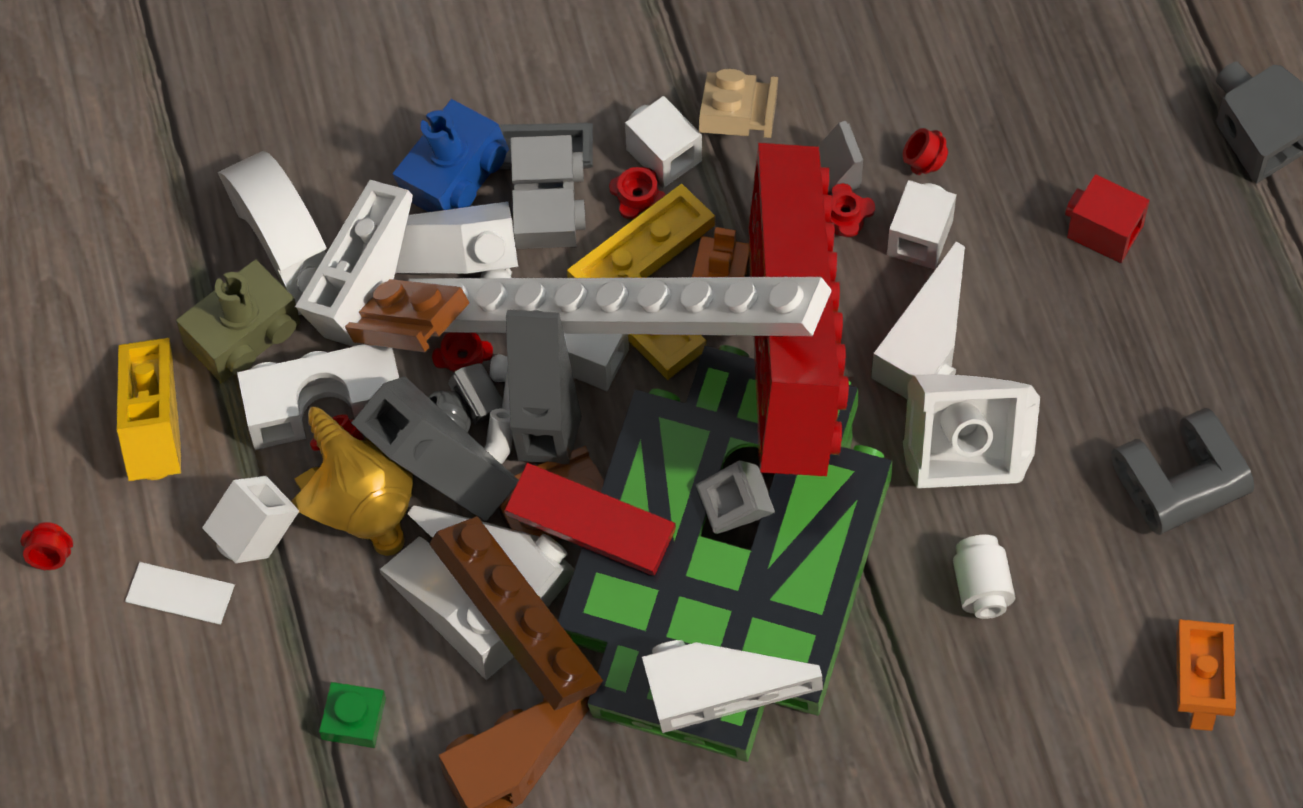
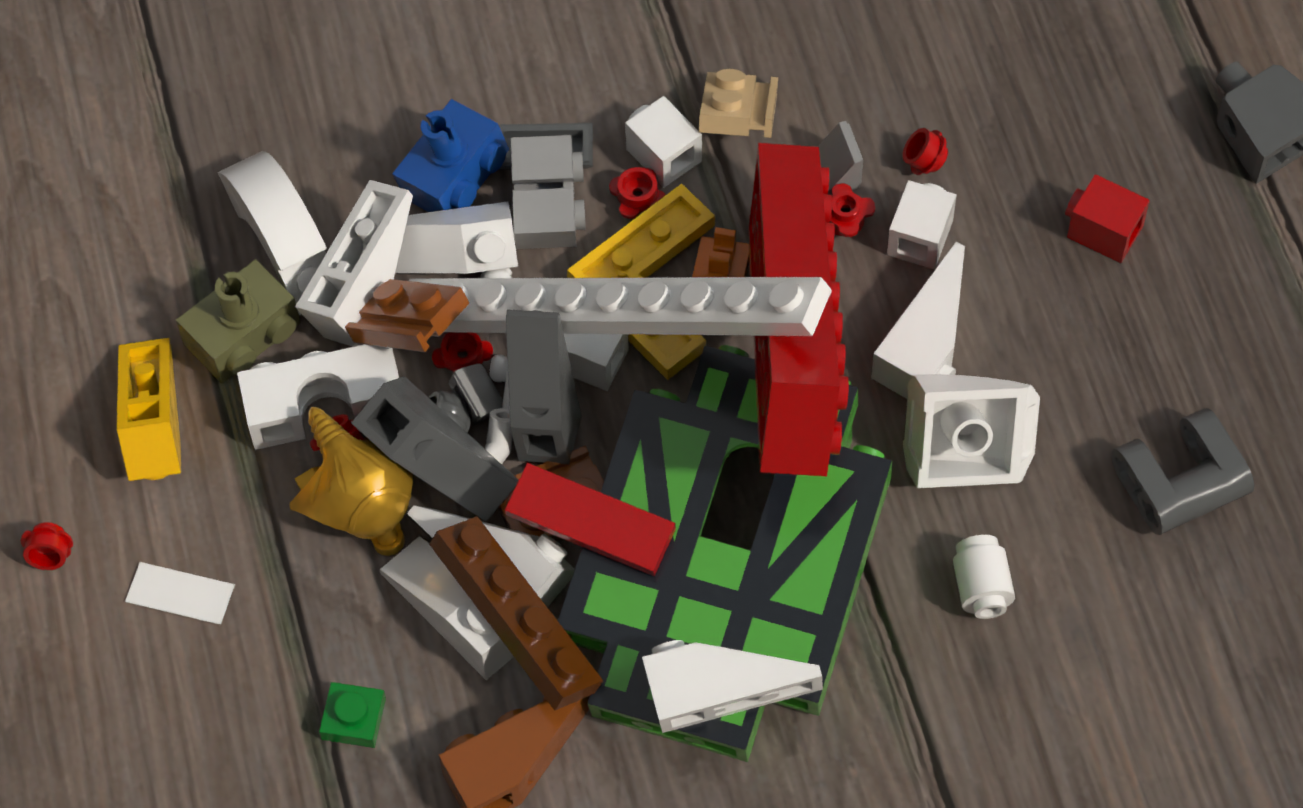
(250, 519): white brick -> none
(735, 496): light grey slope -> none
(1205, 671): orange plate -> none

